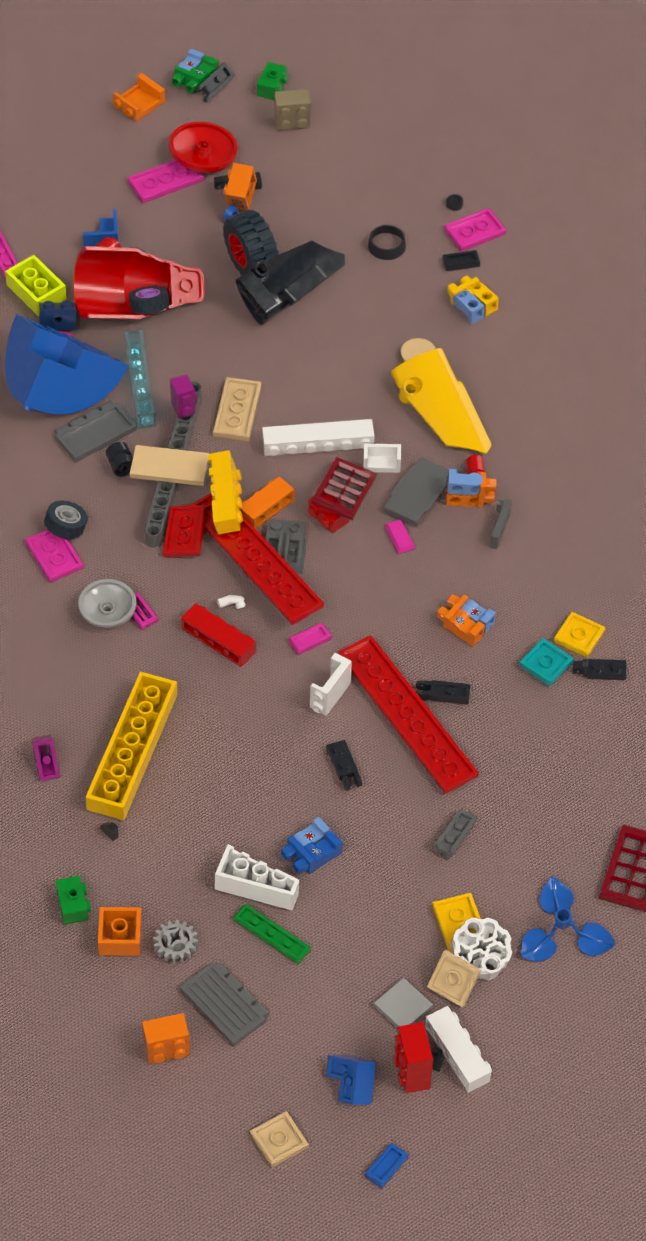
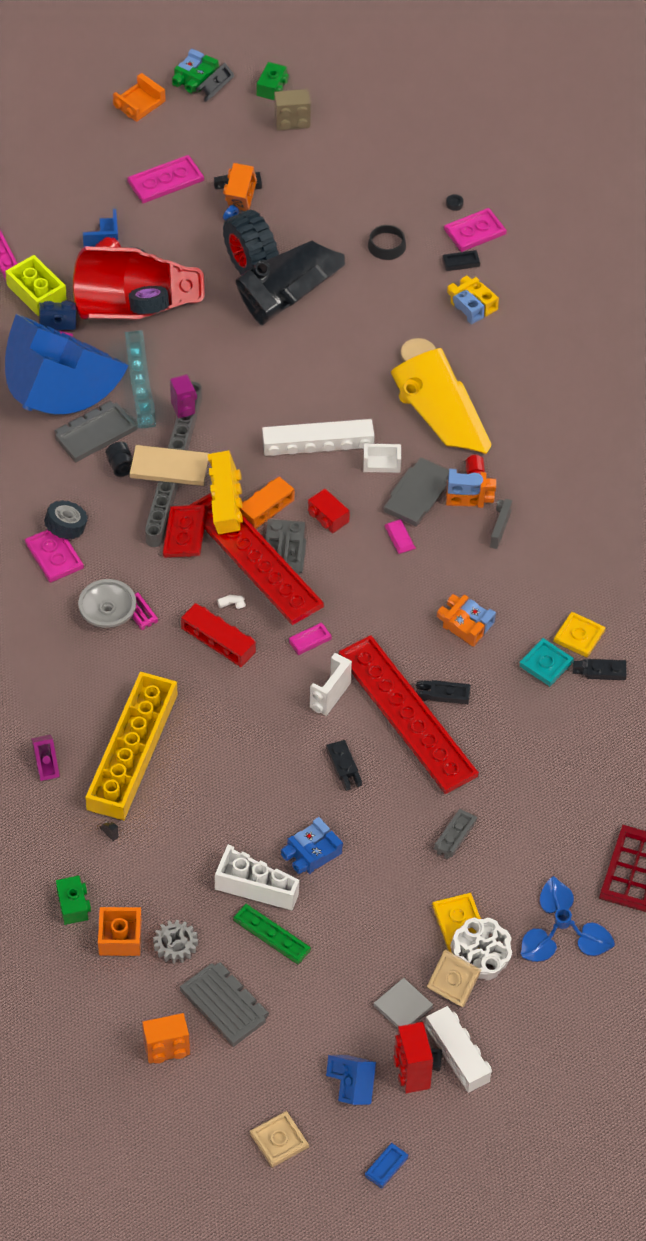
(203, 147): red dish -> none
(237, 409): tan tile -> none
(335, 507): dark red piece -> none

